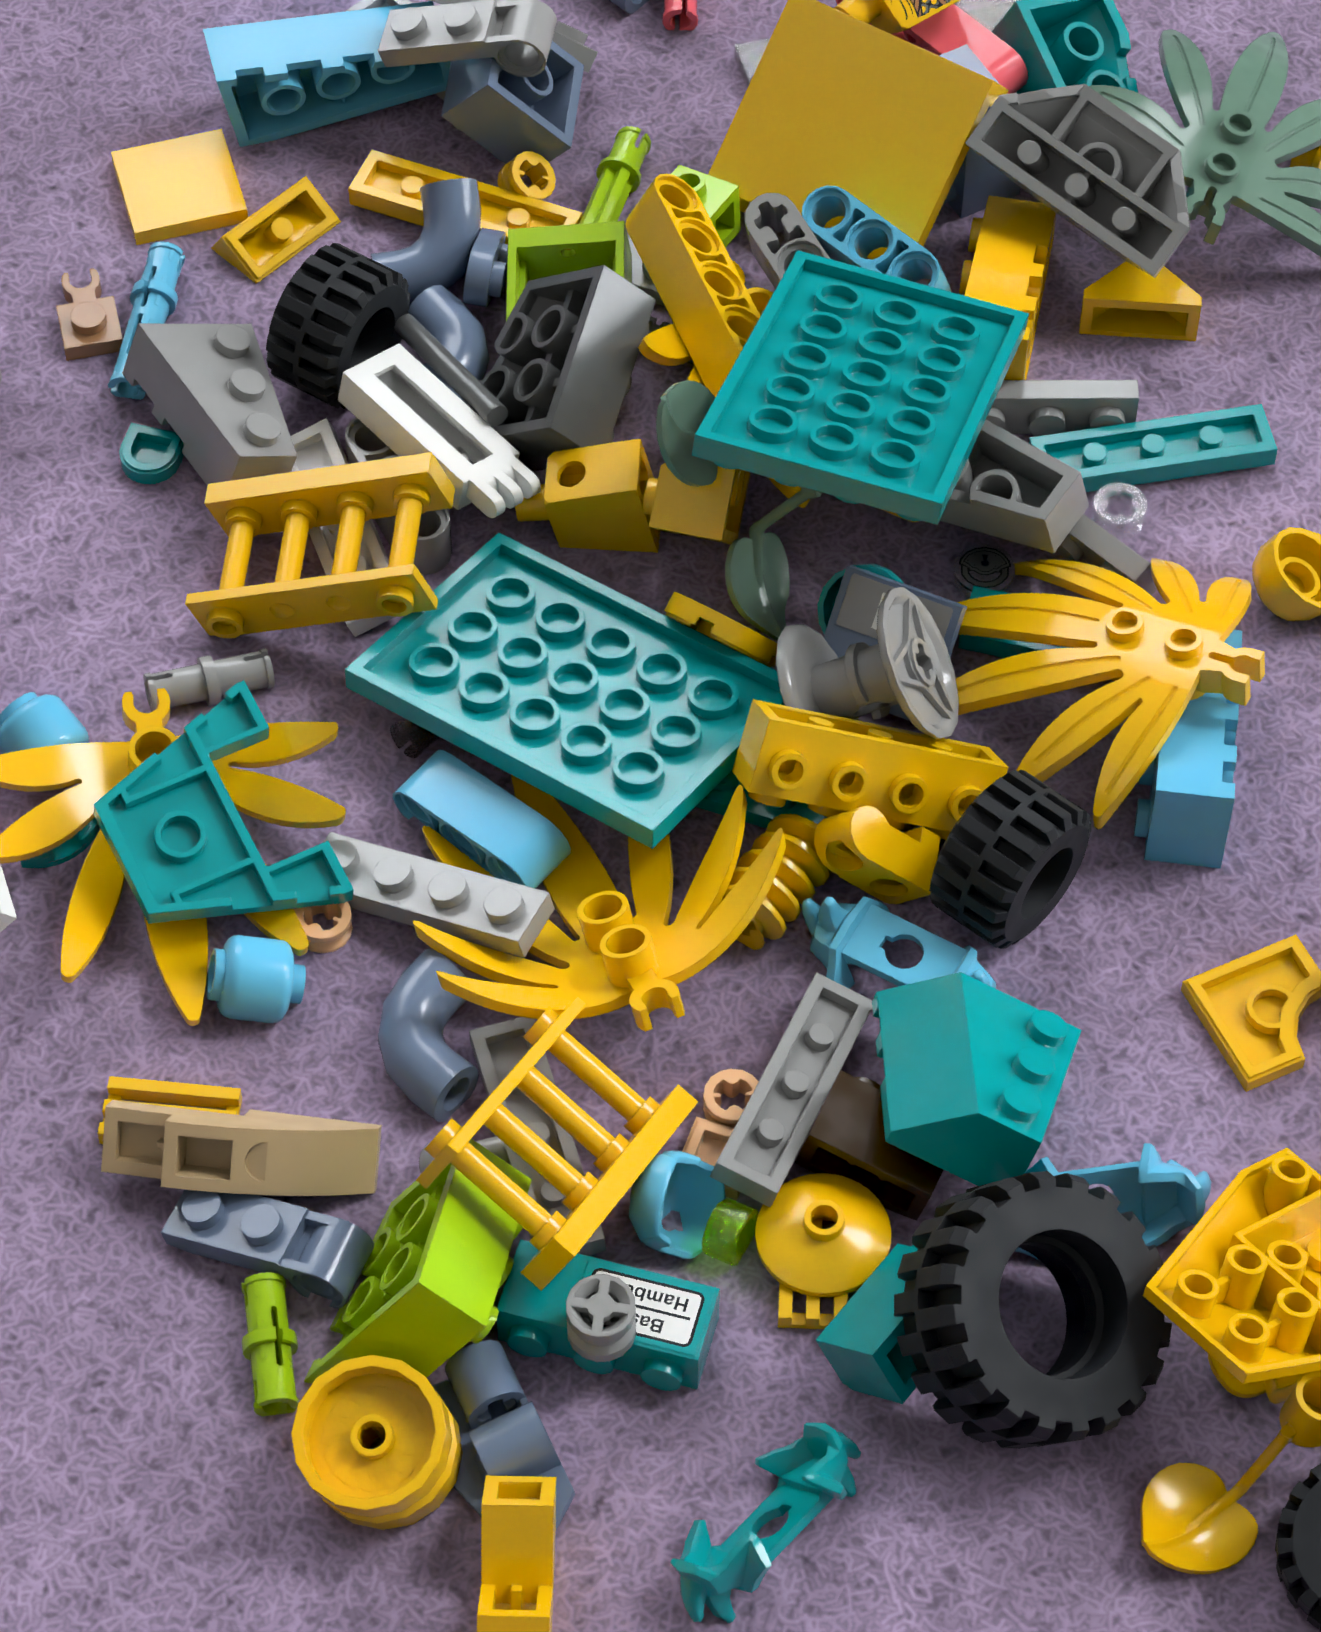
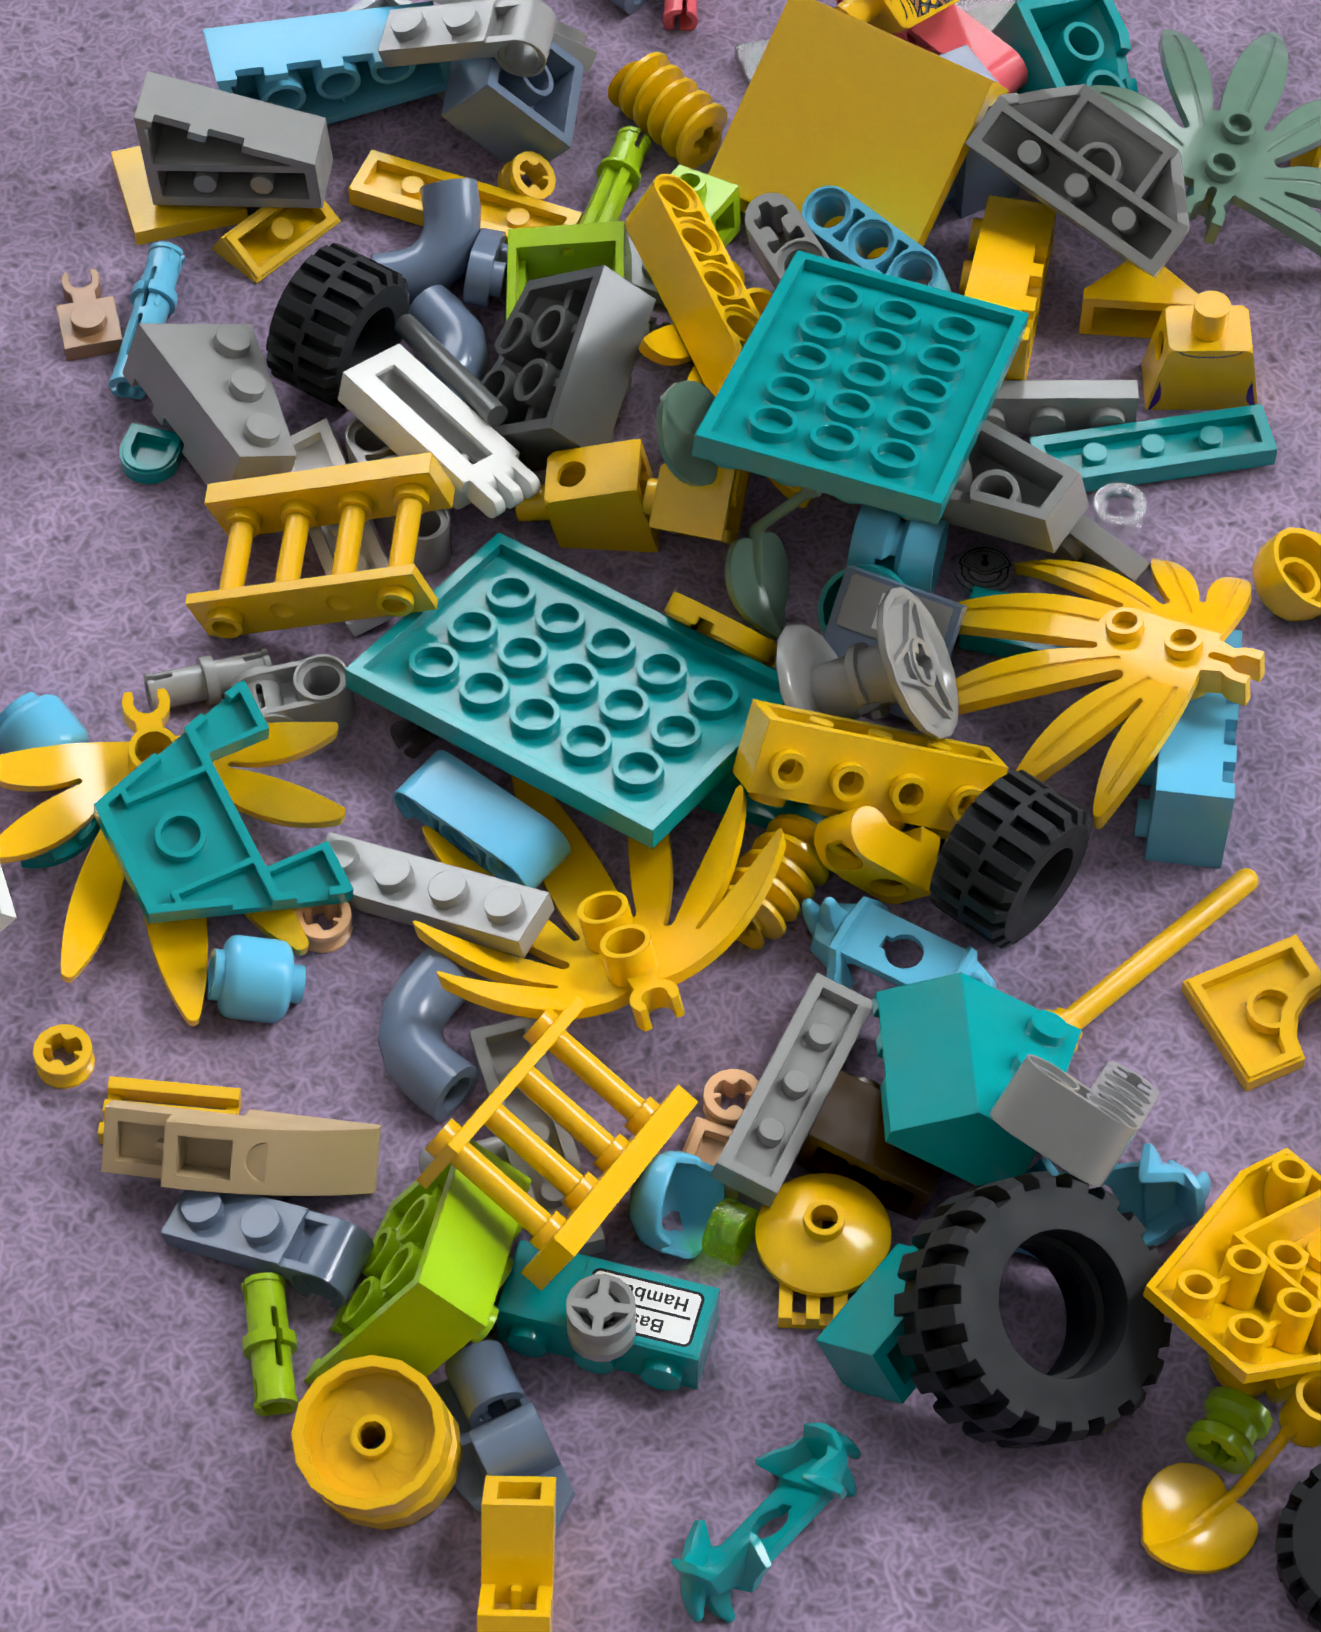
(74, 1041): none -> yellow bush
(229, 148): none -> light grey wedge
(302, 691): none -> light grey piece
(669, 108): none -> yellow piece
(905, 547): none -> medium azure wheel
(1075, 1124): none -> light grey beam
(1159, 950): none -> yellow piece
(1200, 357): none -> yellow torso
(1229, 1429): none -> lime wheel

